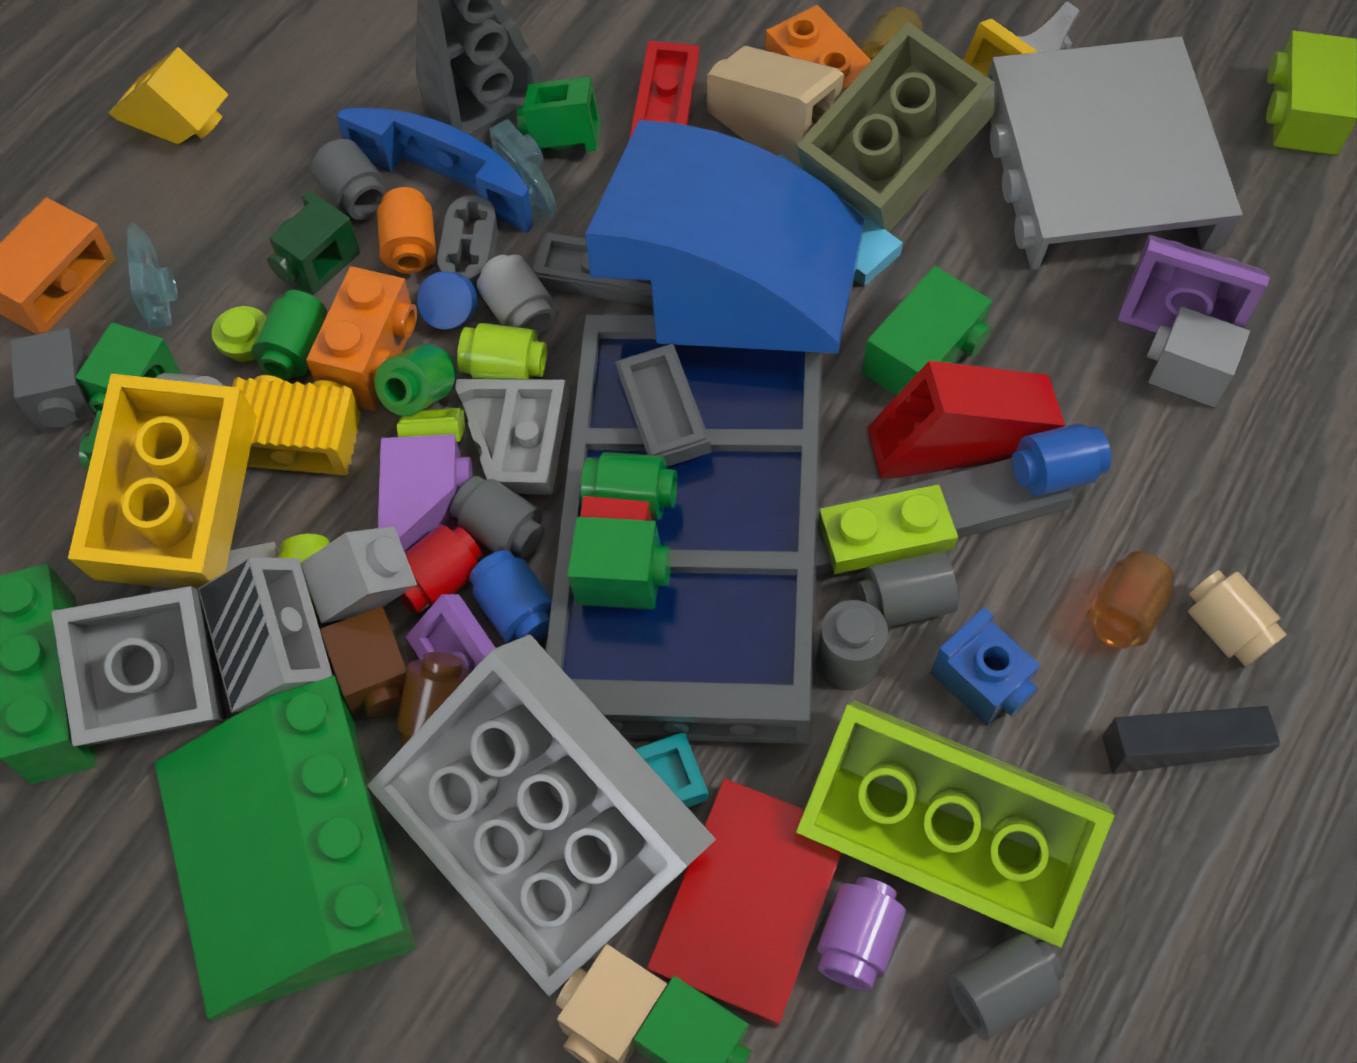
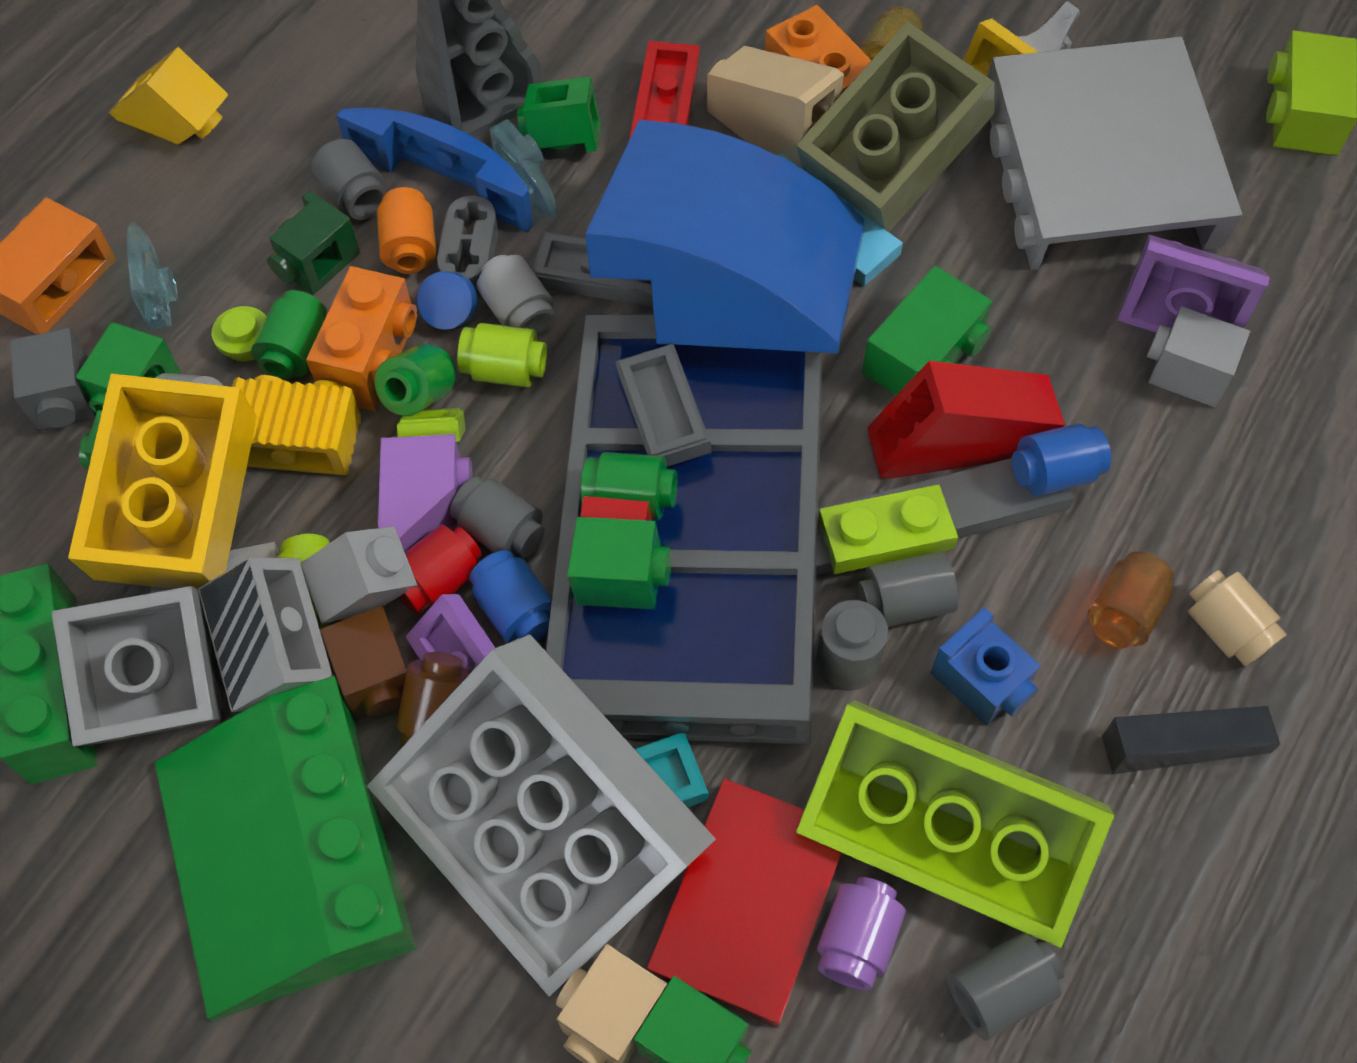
(517, 429): light grey wing -> none

